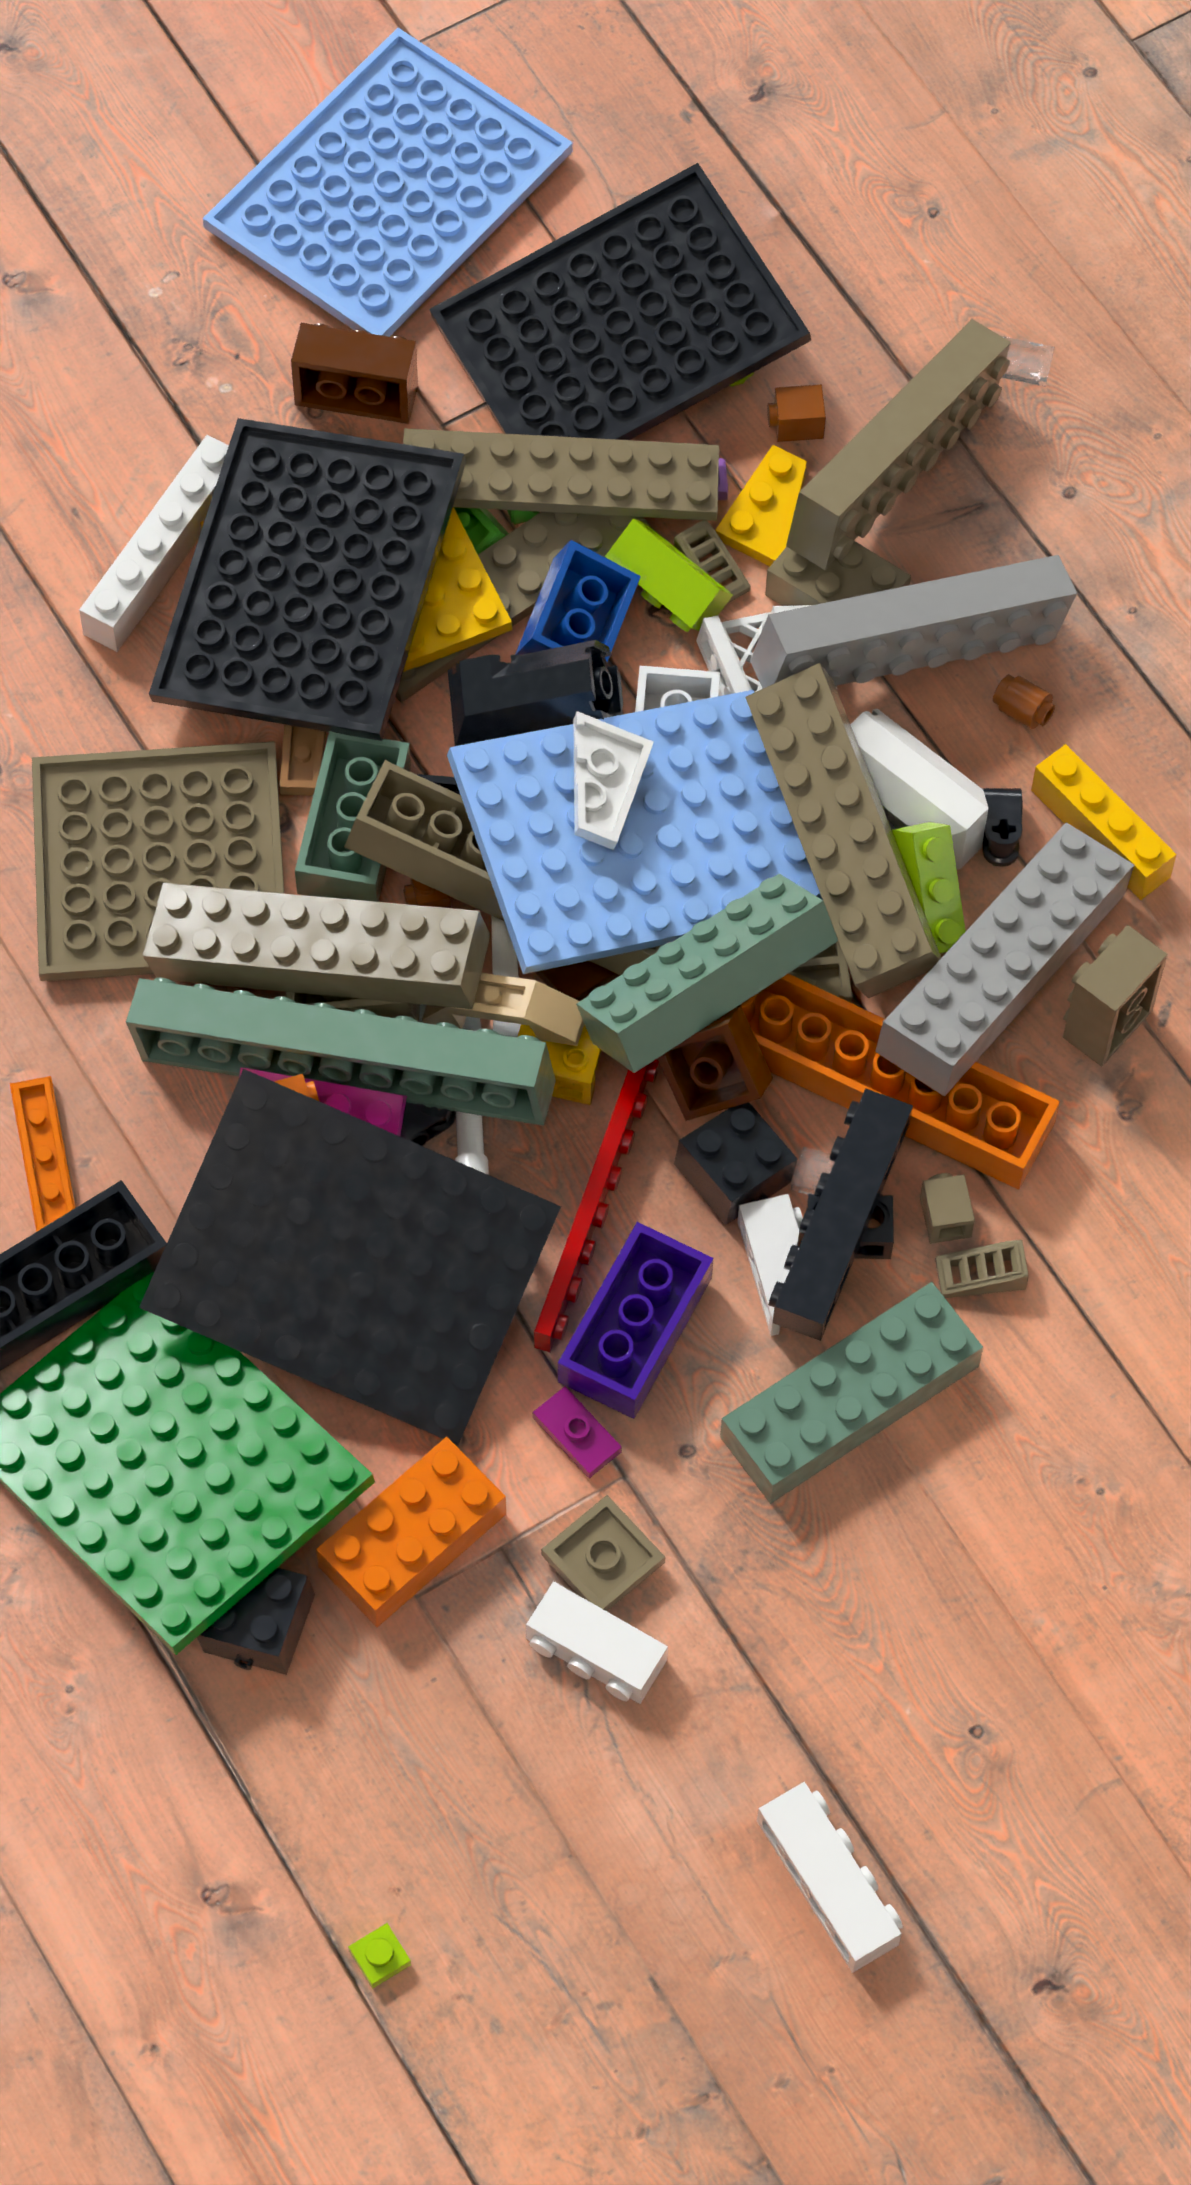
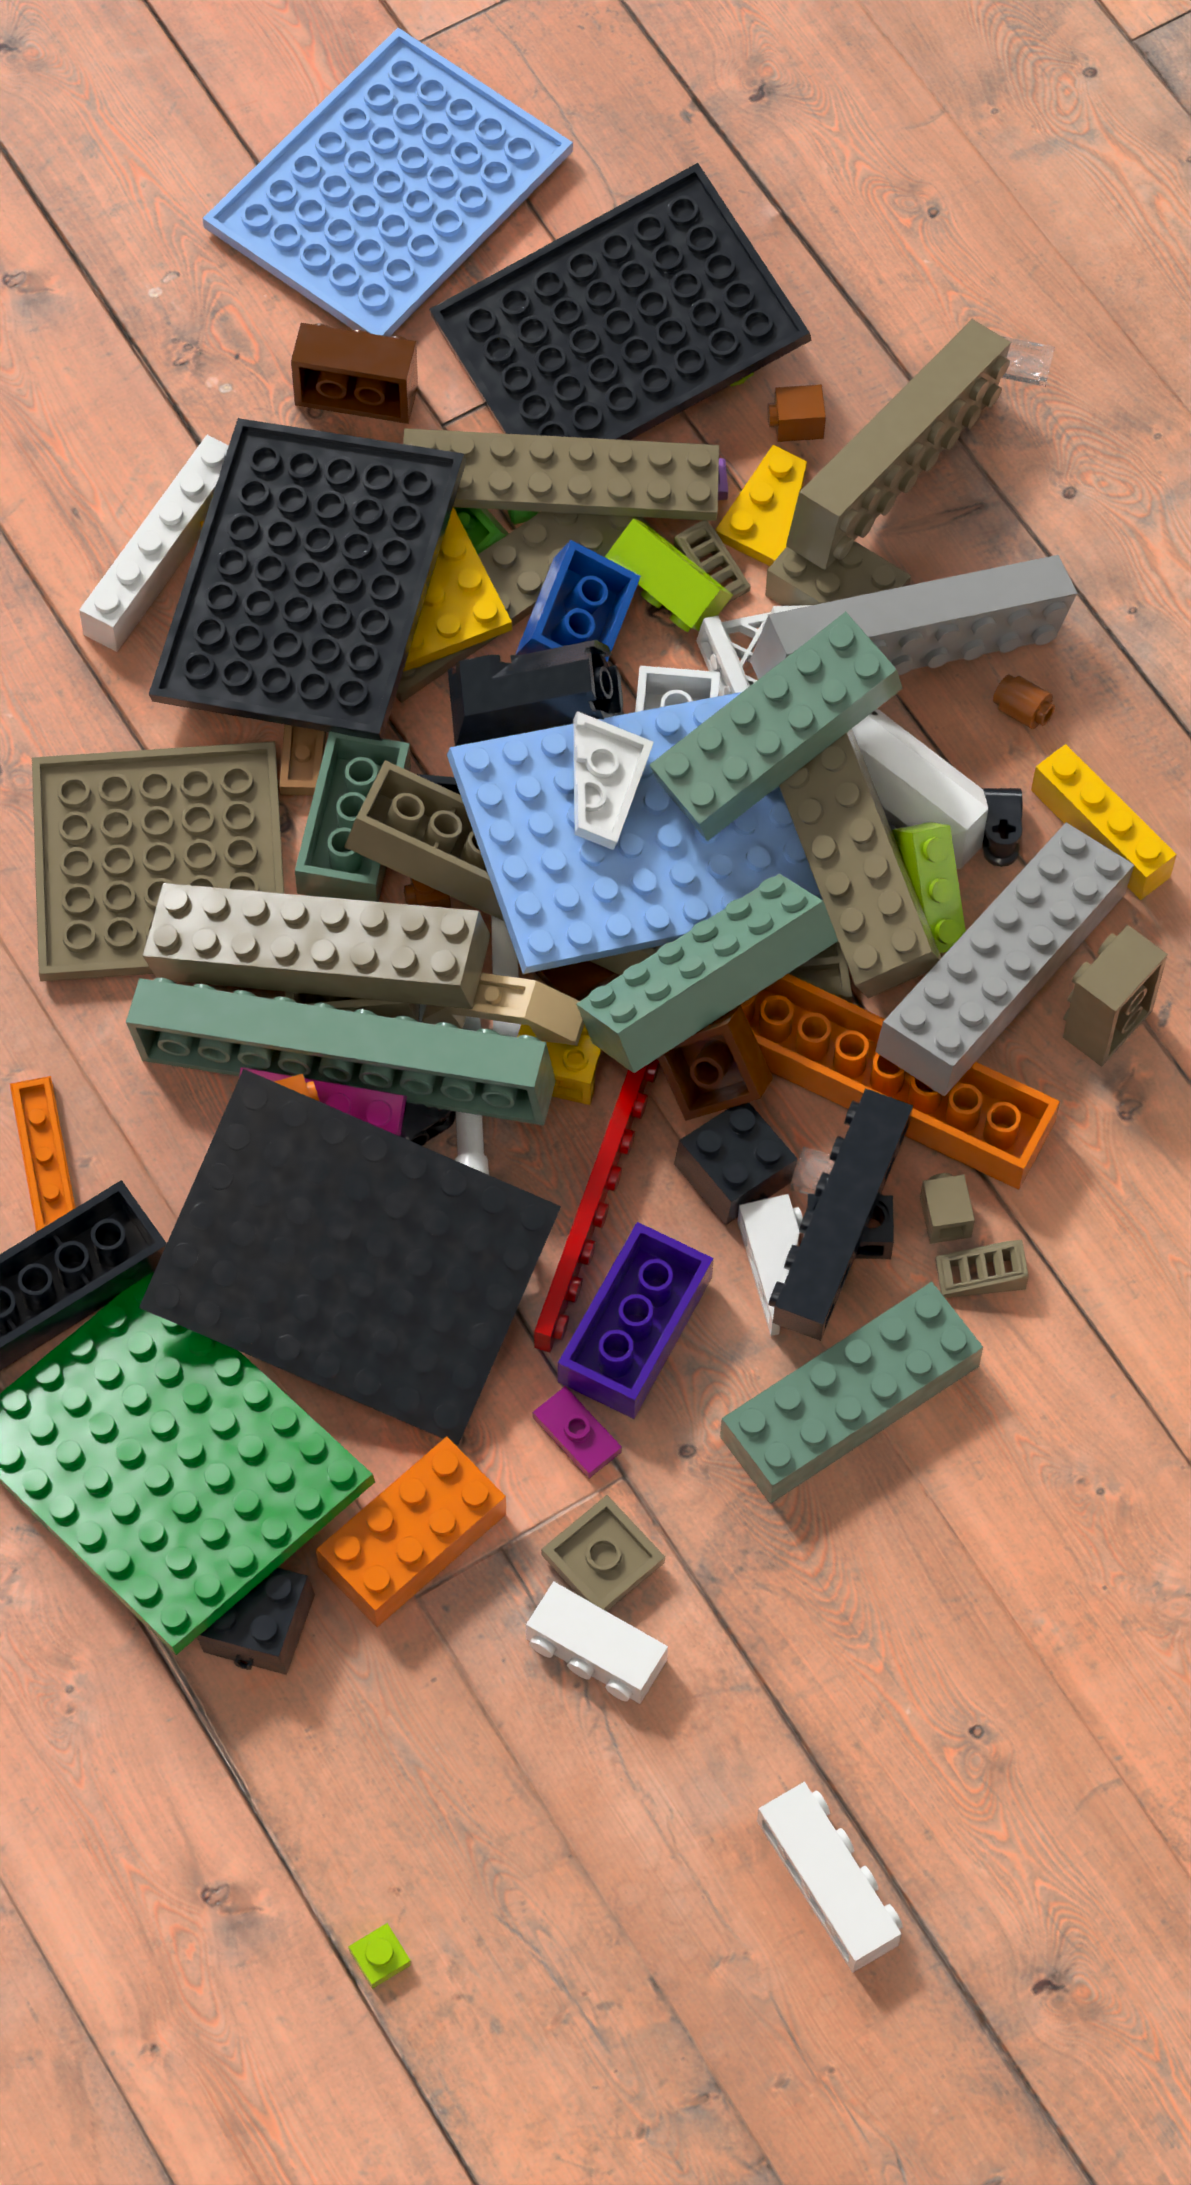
(776, 726): none -> sand green brick

